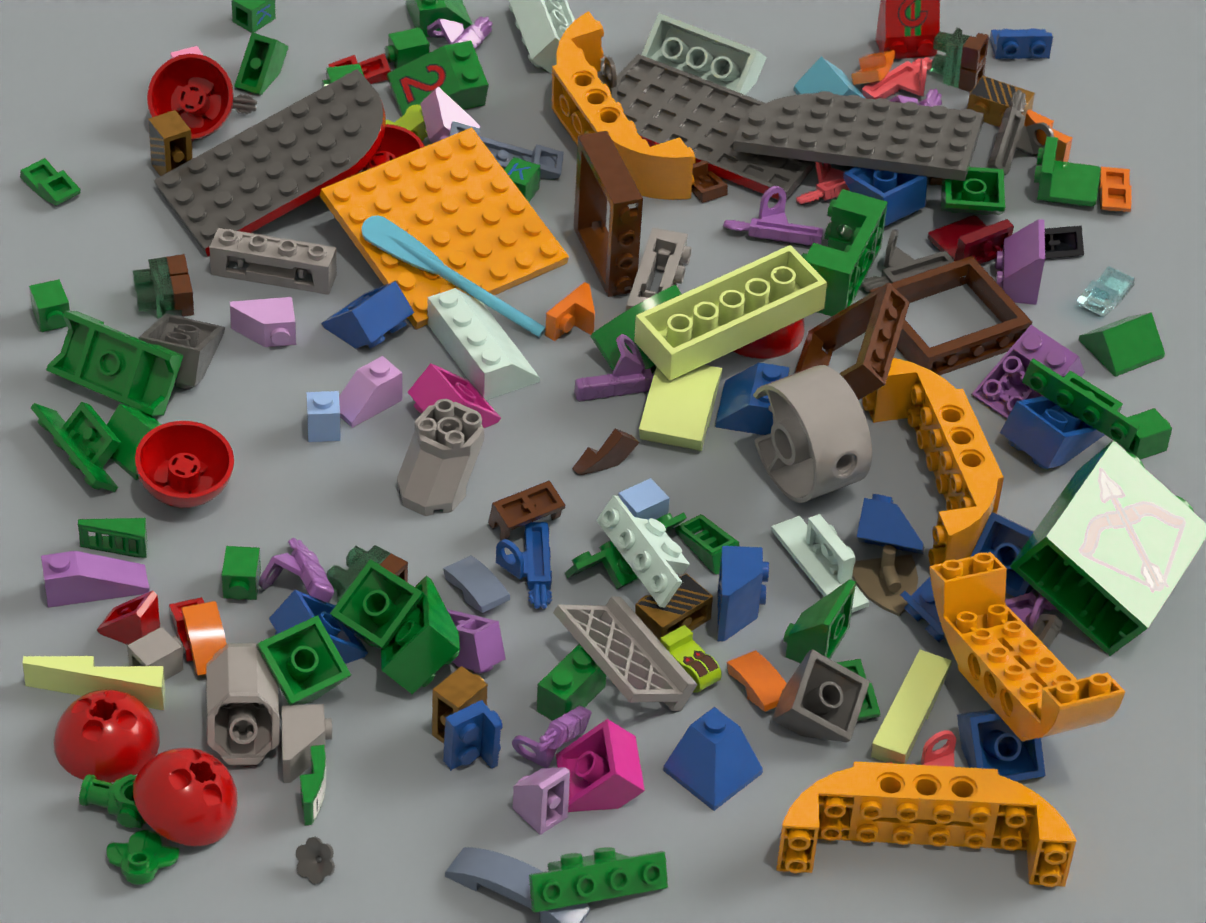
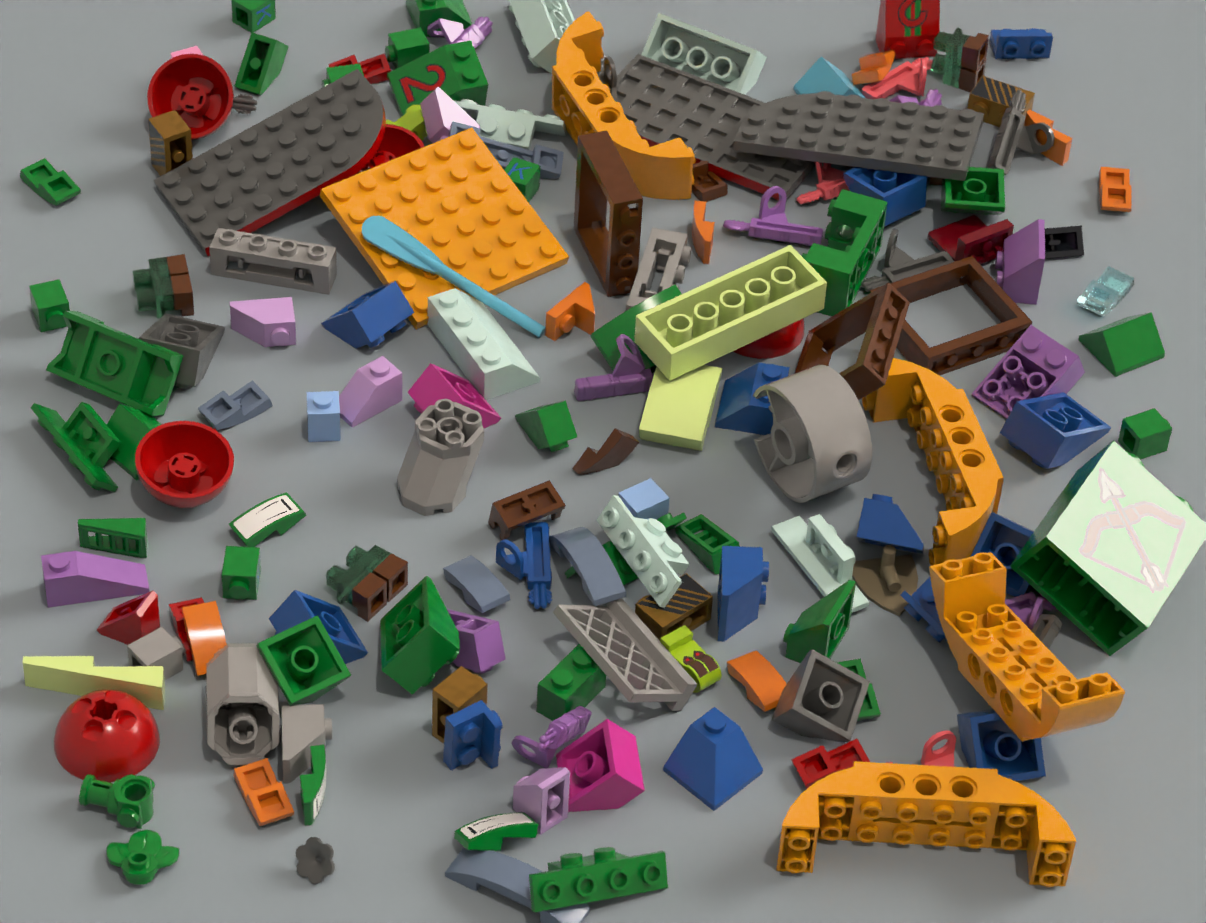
(186, 796): red piece -> none
(244, 404): none -> sand blue slope
(260, 521): none -> slope
(263, 792): none -> orange slope
(303, 563): medium lavender piece -> none
(376, 605): green slope -> none
(489, 831): none -> green slope
(511, 126): none -> light aqua bracket
(548, 425): none -> green slope
(591, 563): none -> sand blue slope
(702, 232): none -> orange slope
(820, 763): none -> red slope
(910, 708): yellowish green slope -> none
(1065, 180): green bracket -> none
(1082, 401): green bracket -> none

